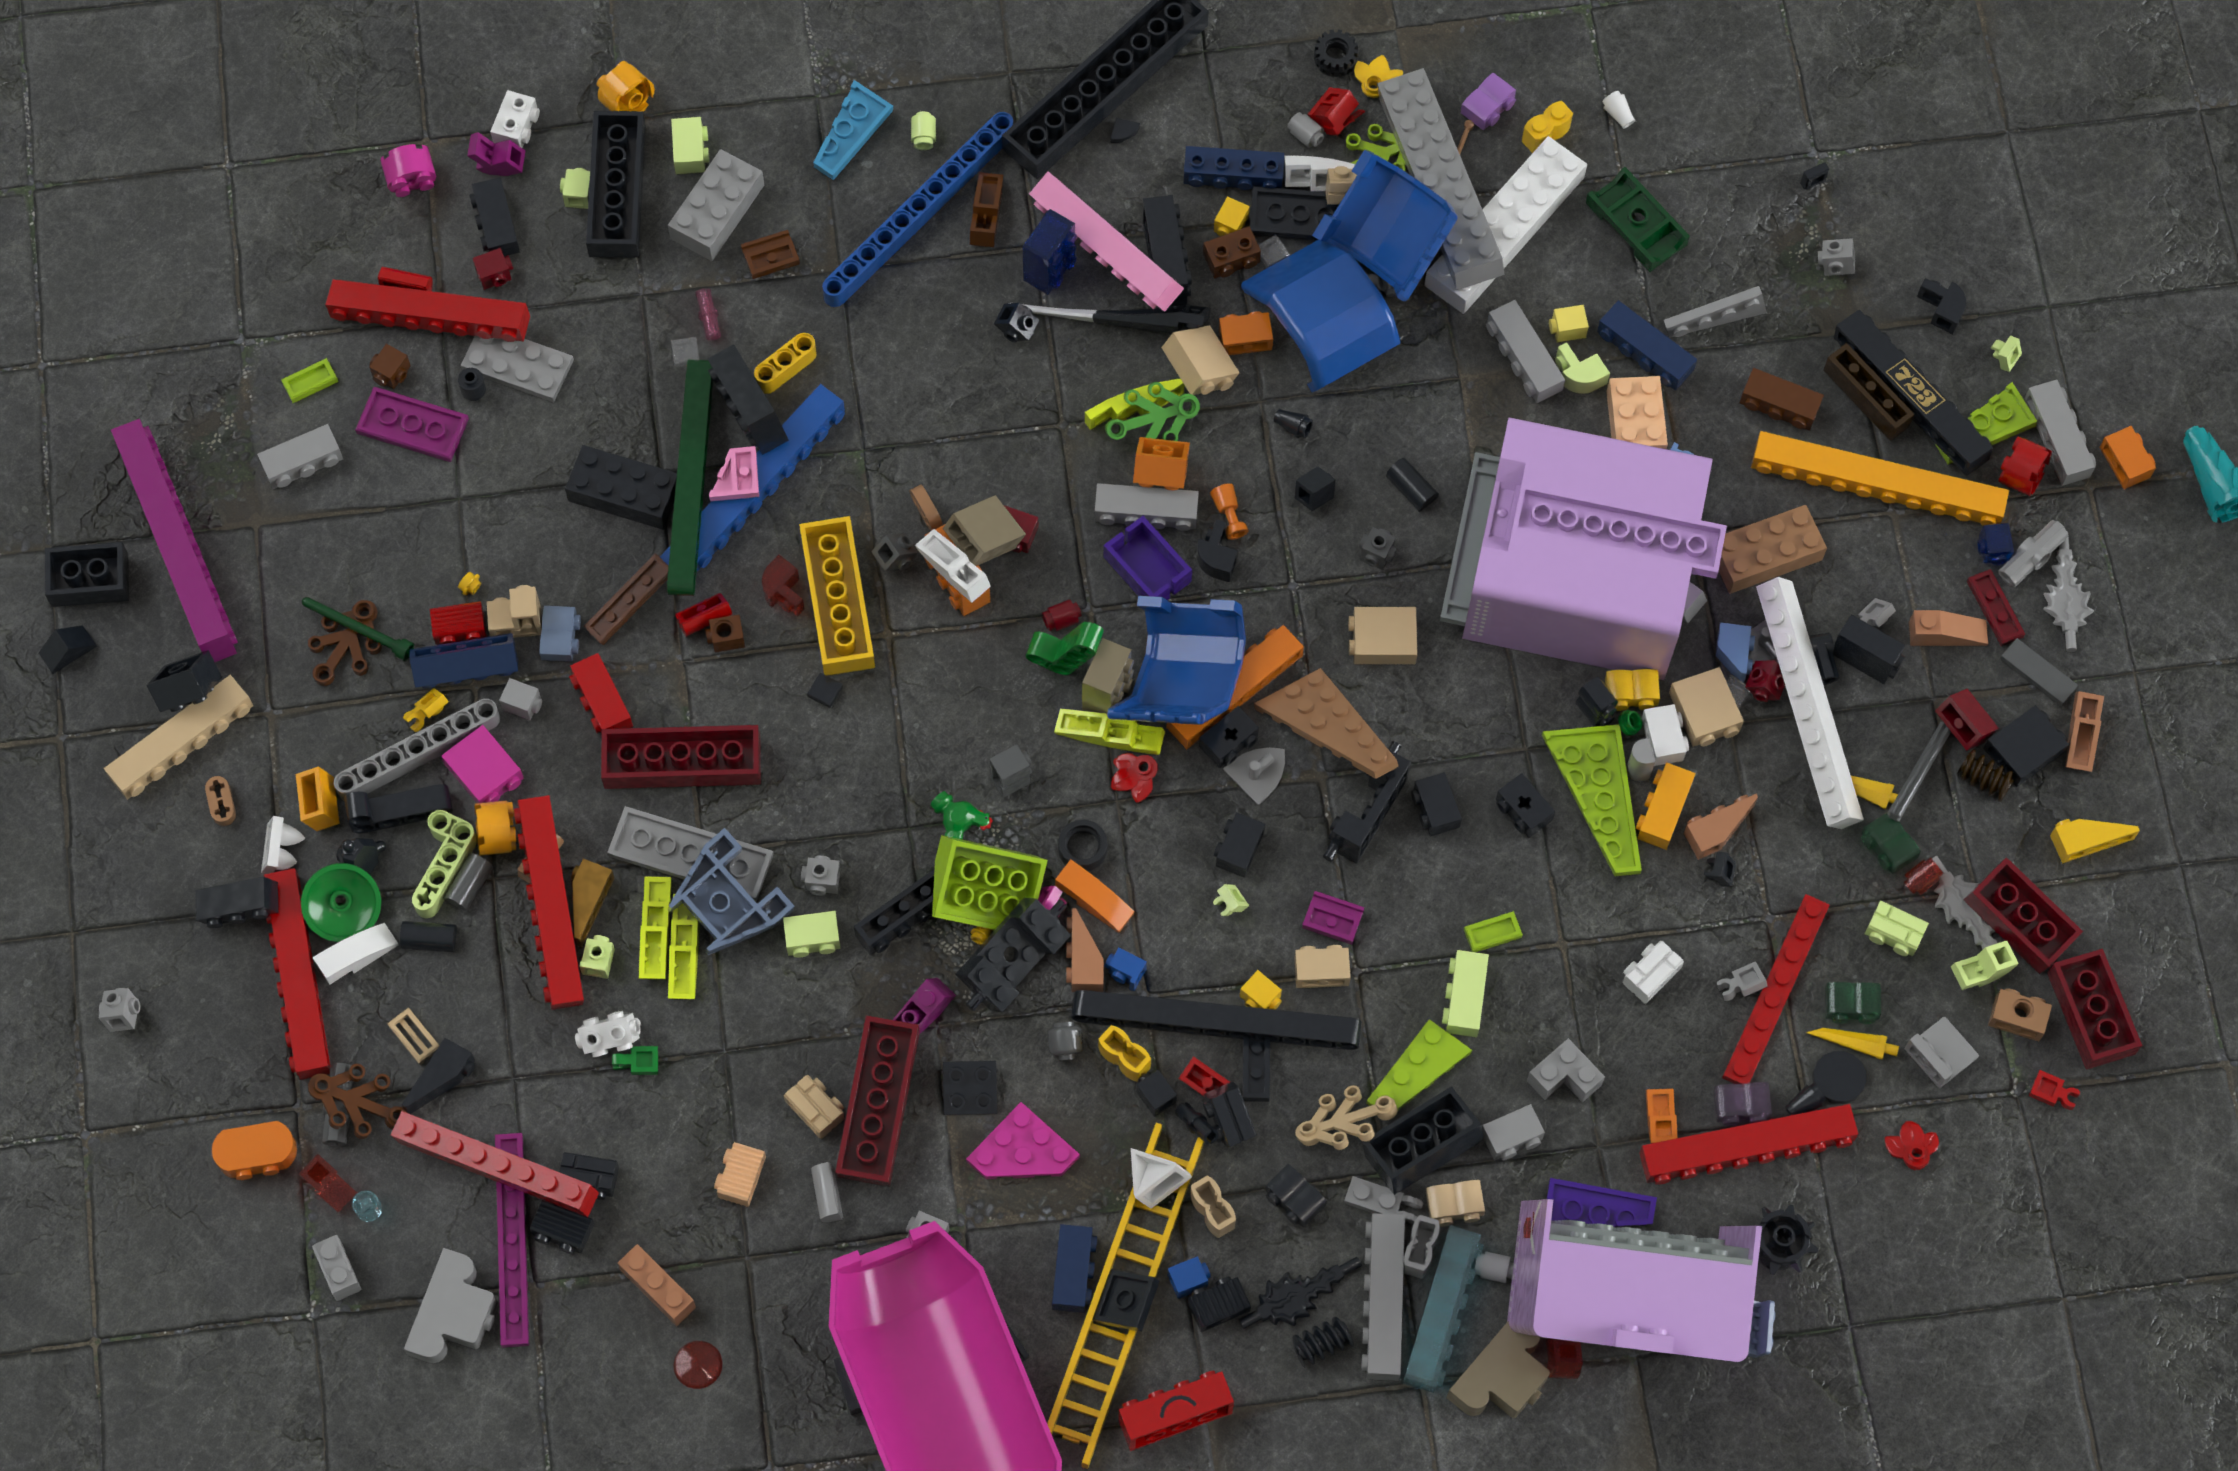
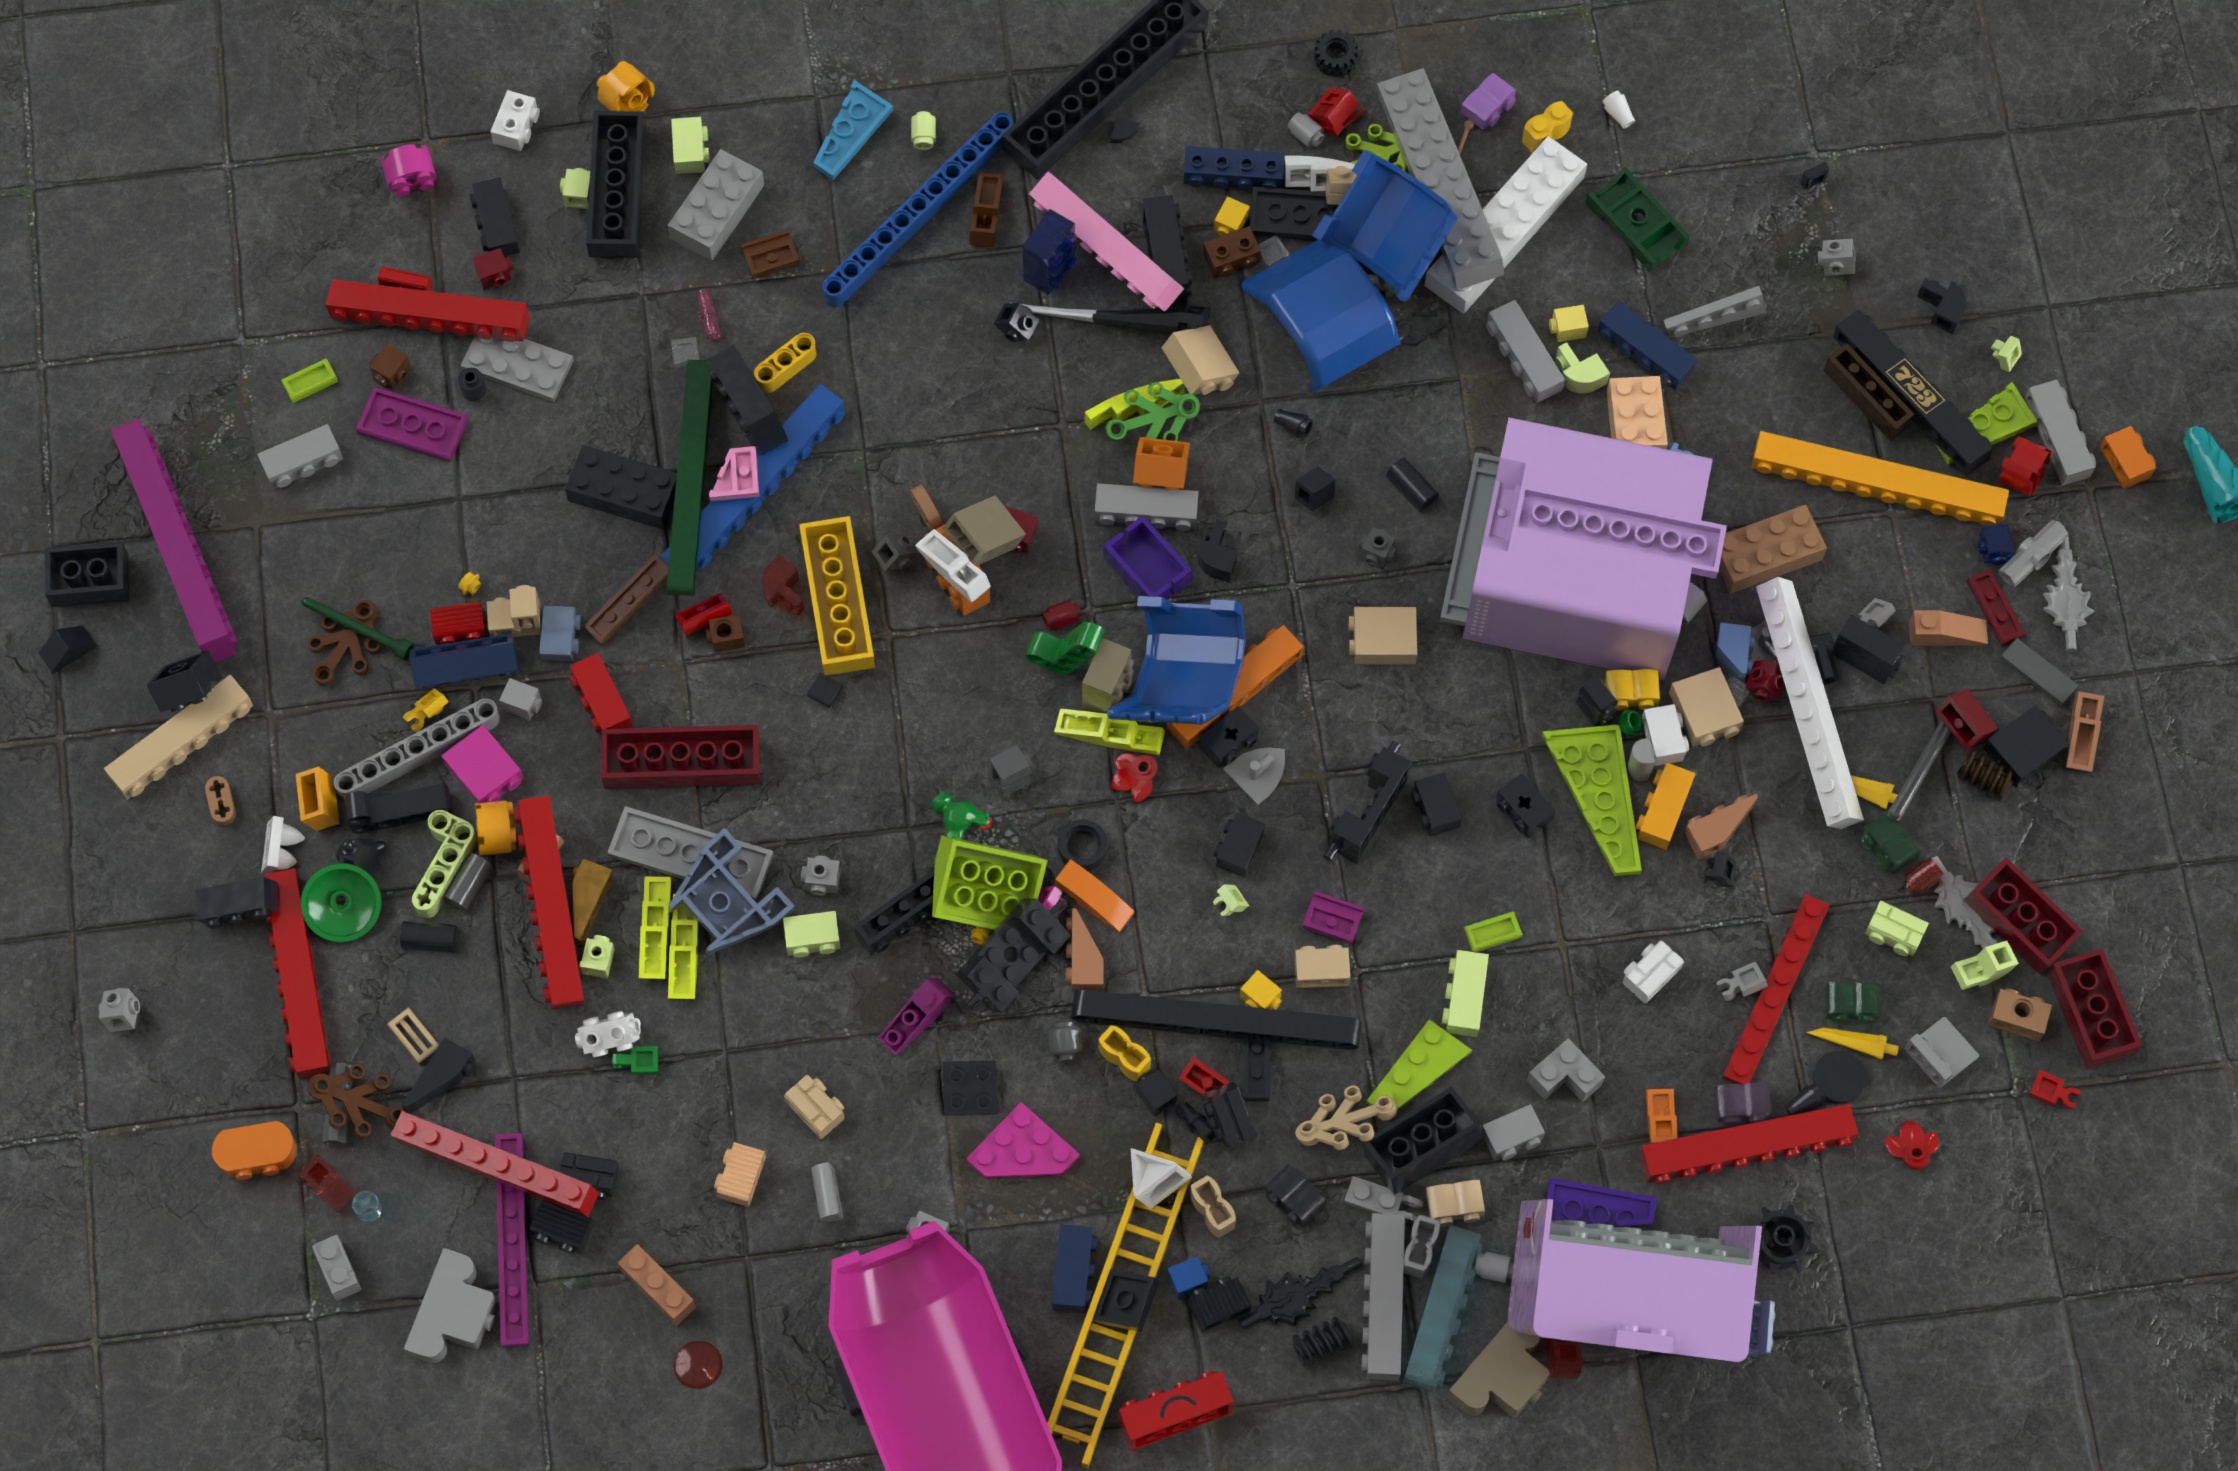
(355, 952): white slope -> none
(496, 158): magenta brick -> none
(877, 1101): dark red brick -> none
(1126, 968): blue brick -> none
(1226, 503): orange piece -> none
(1246, 333): orange brick -> none
(1327, 719): medium nougat wing -> none
(1374, 73): yellow plate -> none
(1781, 399): reddish brown brick -> none
(2086, 837): yellow slope -> none

